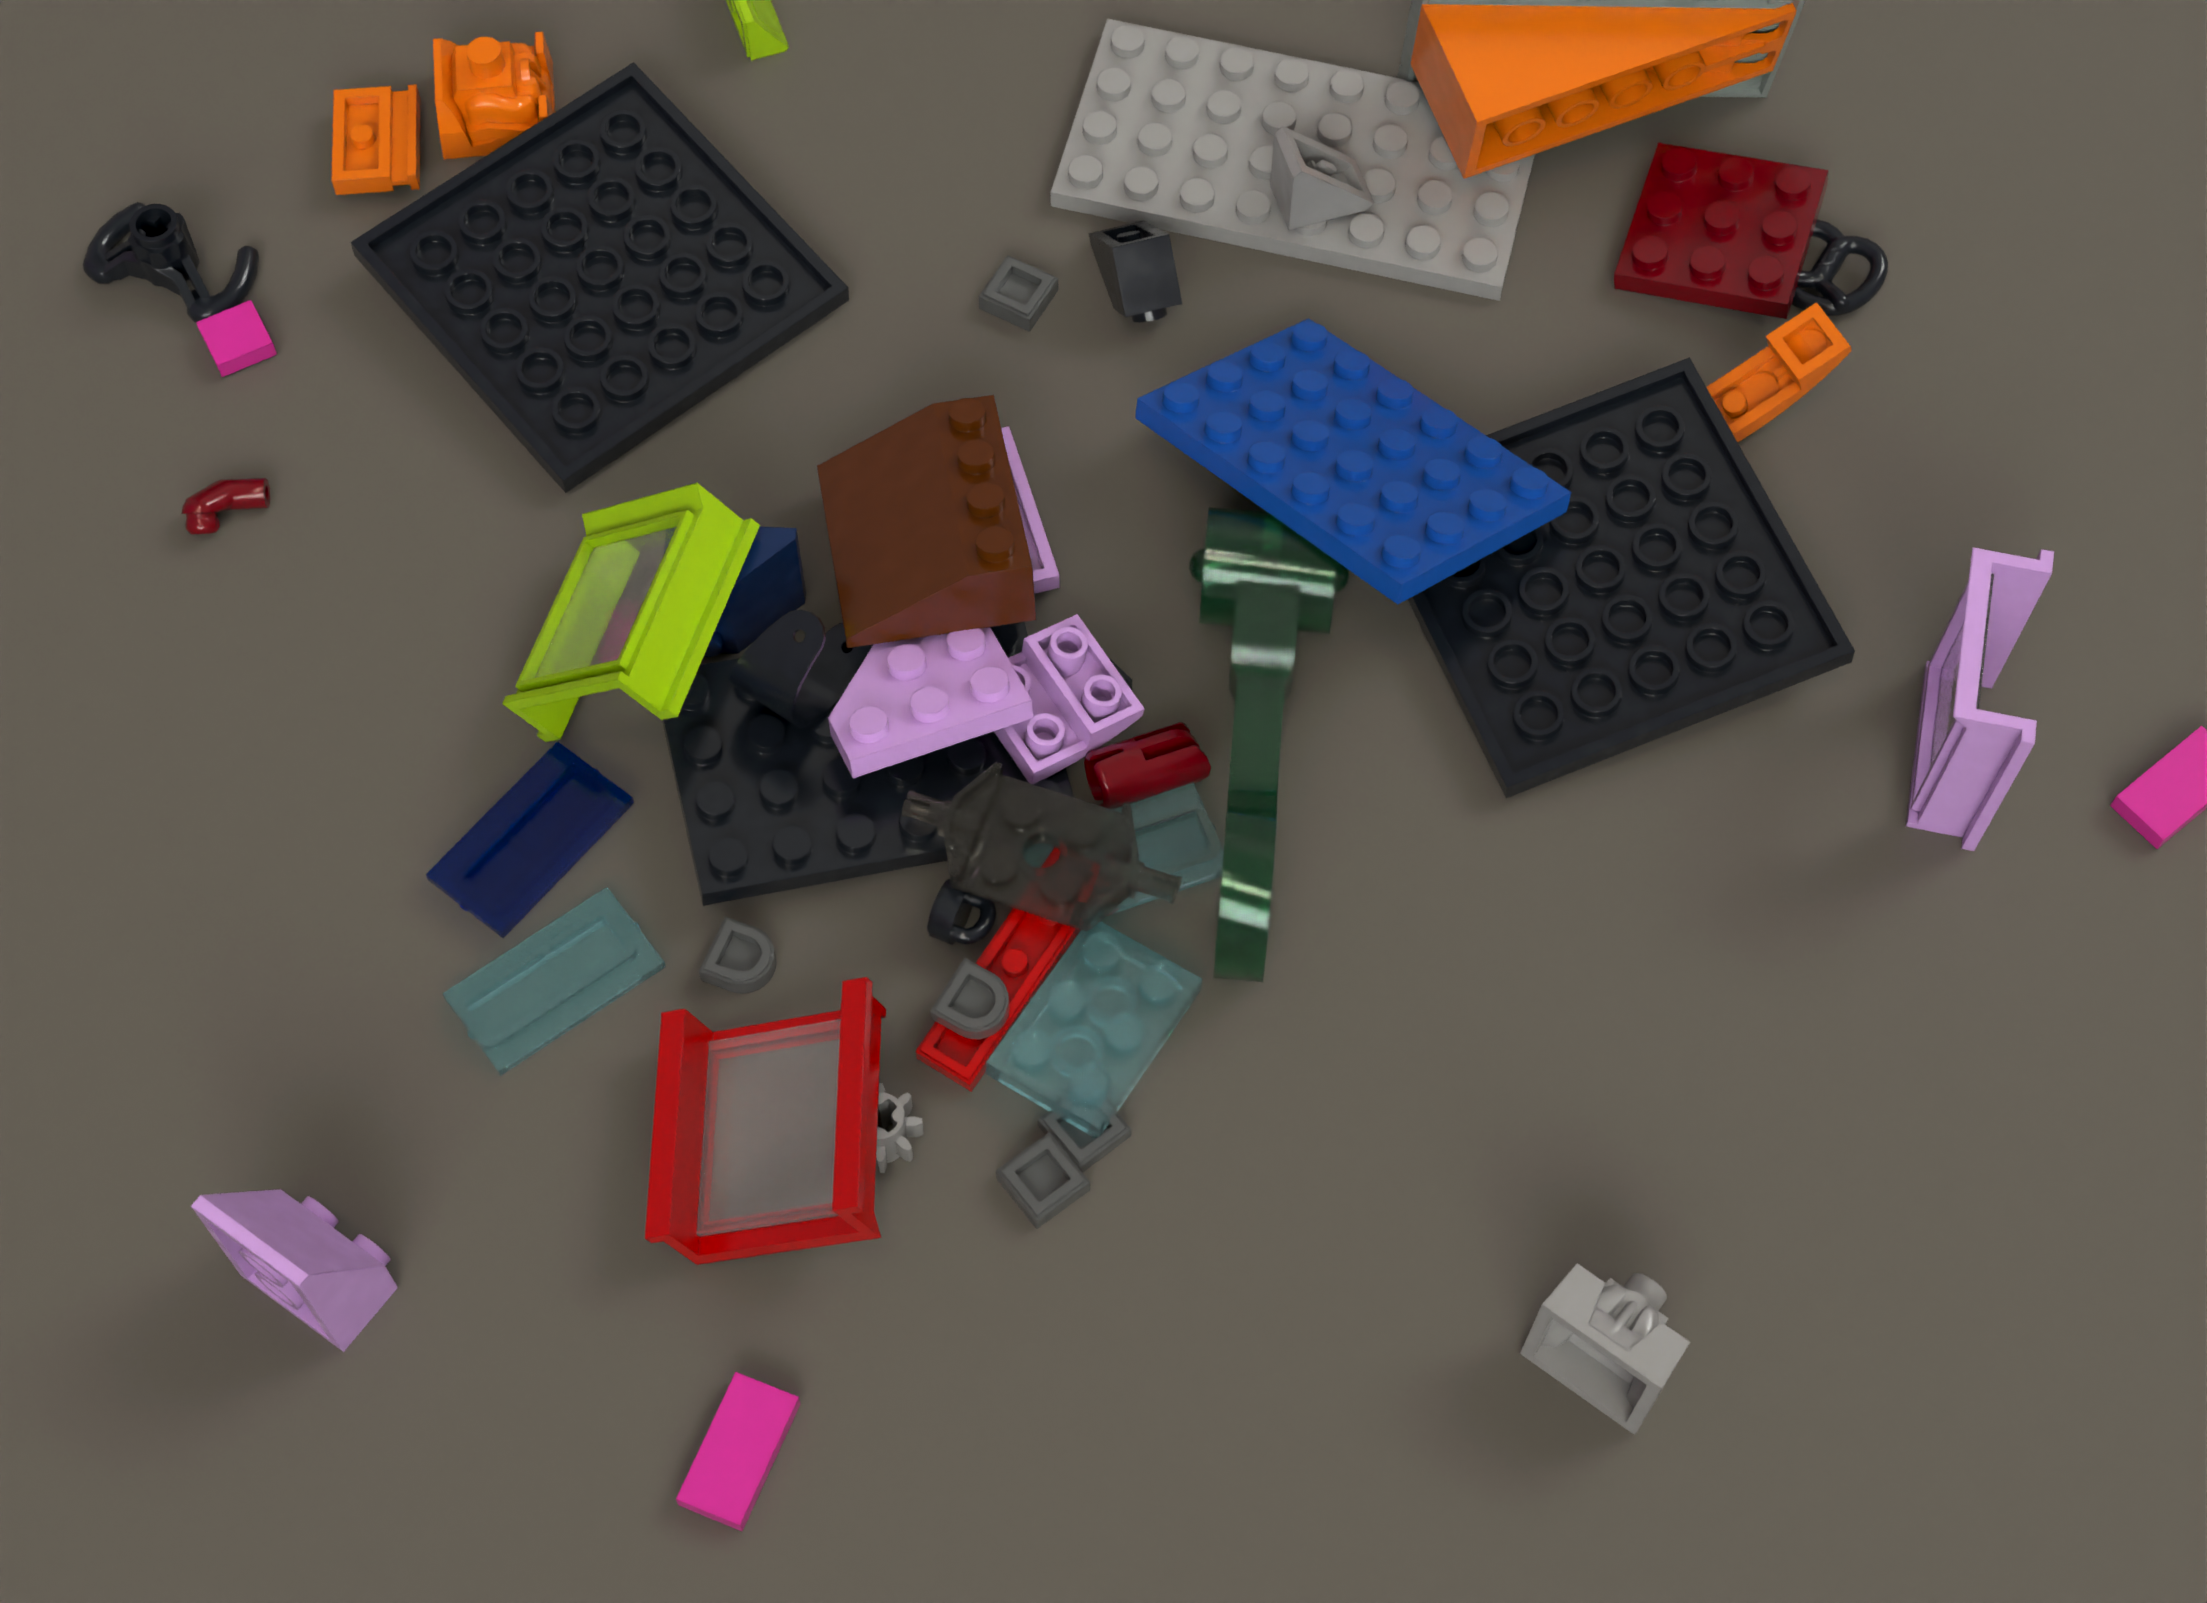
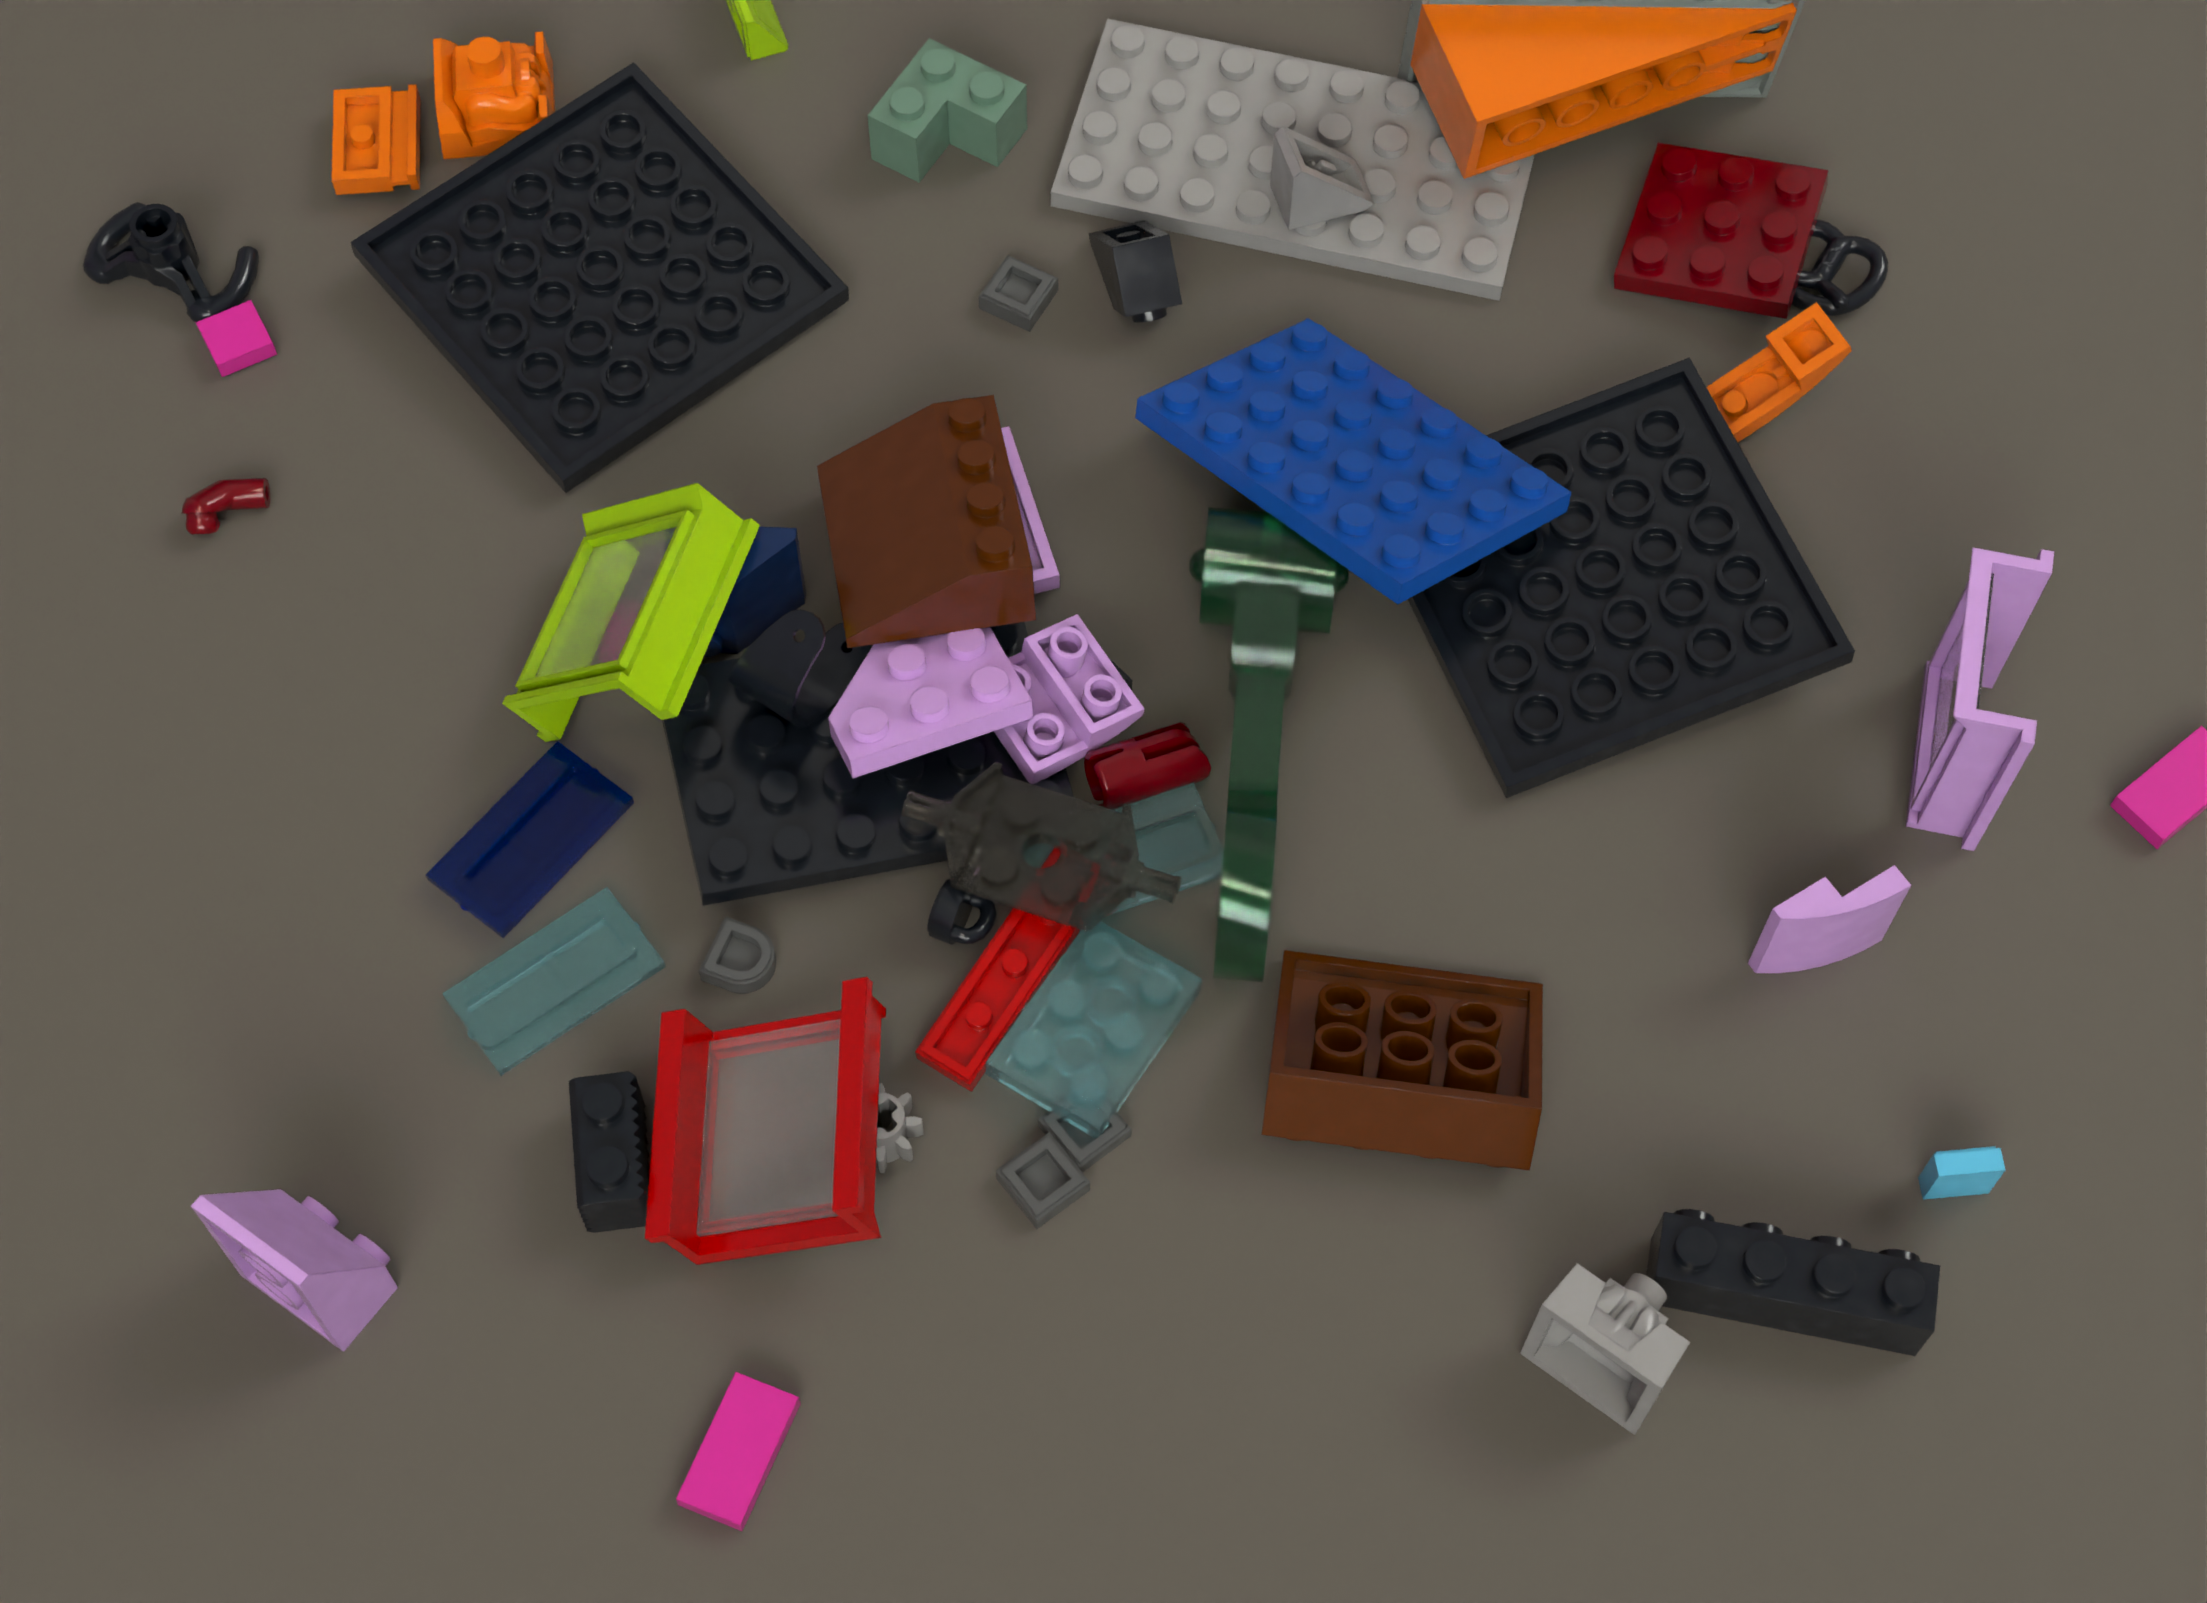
(609, 1151): none -> black brick
(945, 102): none -> sand green brick
(972, 1002): dark grey tile -> none
(1406, 1060): none -> reddish brown slope
(1794, 1282): none -> black brick
(1825, 927): none -> lavender slope
(1961, 1172): none -> medium azure tile

